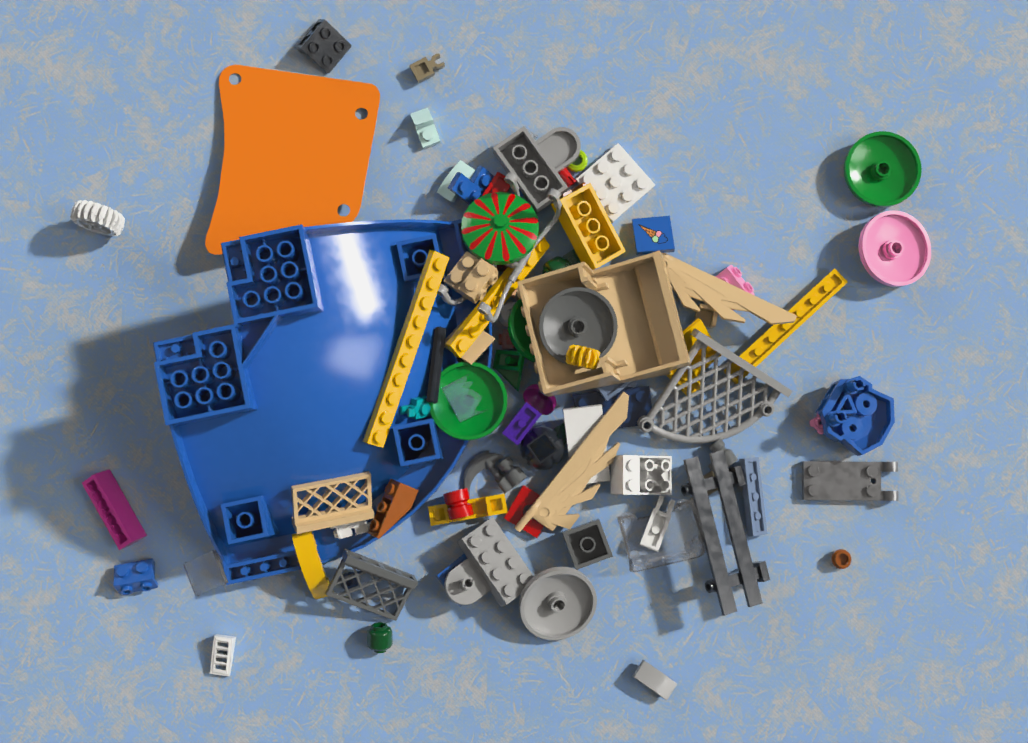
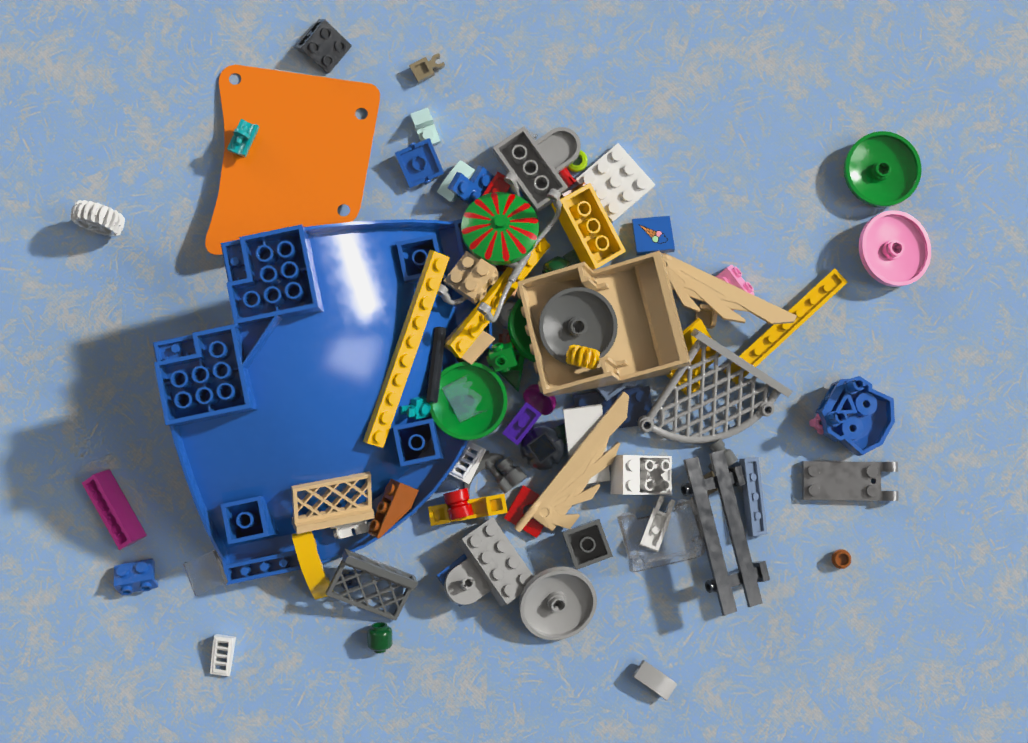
(243, 138): none -> teal hips
(419, 163): none -> blue plate
(473, 465): none -> white slope
(502, 357): none -> green brick

